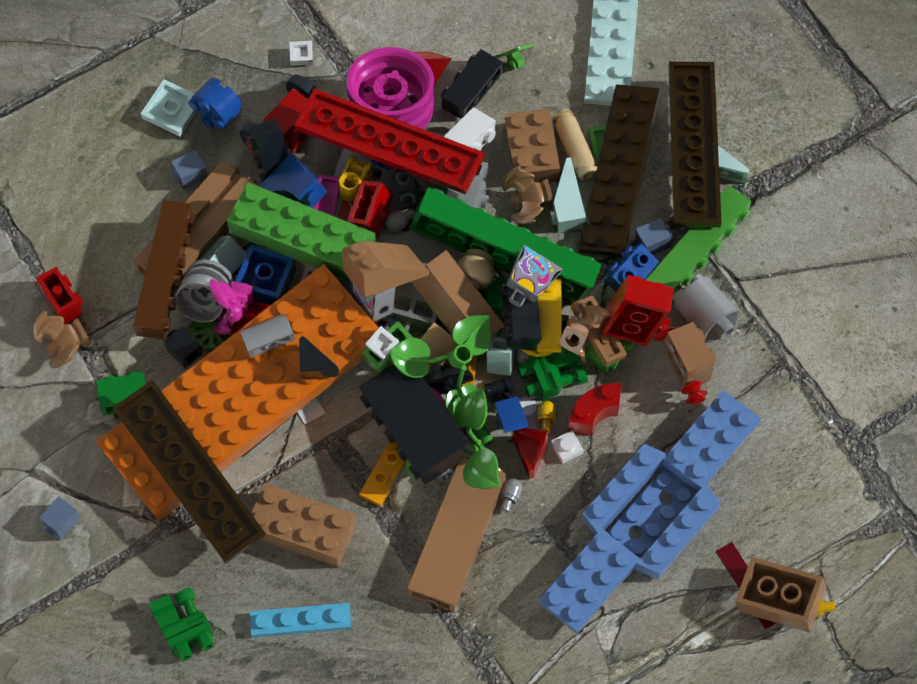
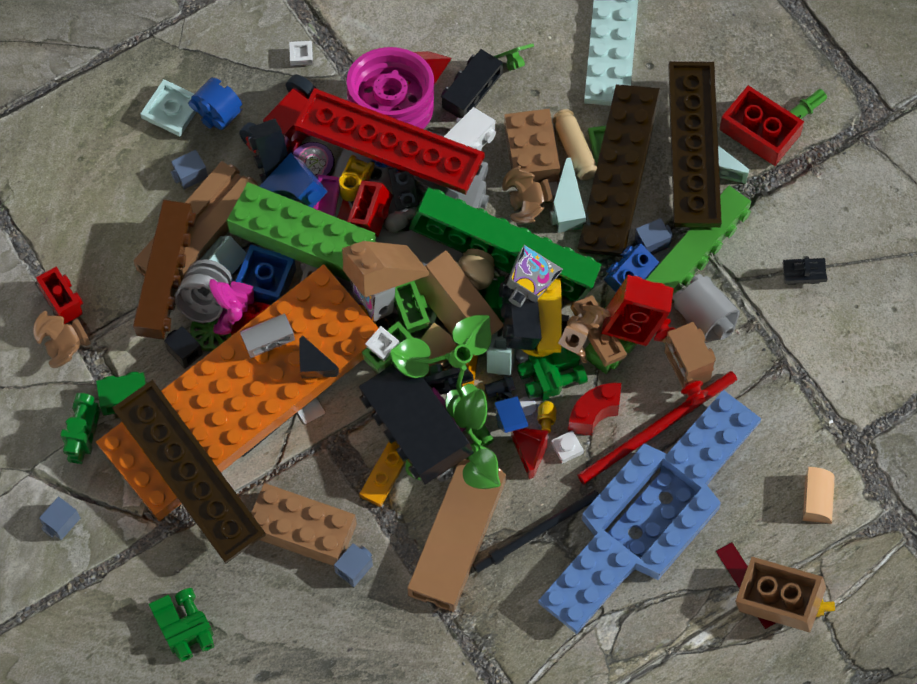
(80, 428): none -> green hips
(300, 620): medium azure plate -> none
(317, 157): none -> tile
(354, 564): none -> sand blue brick
(411, 307): none -> bright green brick
(497, 555): none -> black bar
(510, 494): light grey cylinder -> none
(653, 430): none -> red piece
(761, 125): none -> red brick
(804, 270): none -> black hips
(807, 105): none -> bright green axle
(818, 495): none -> light nougat brick

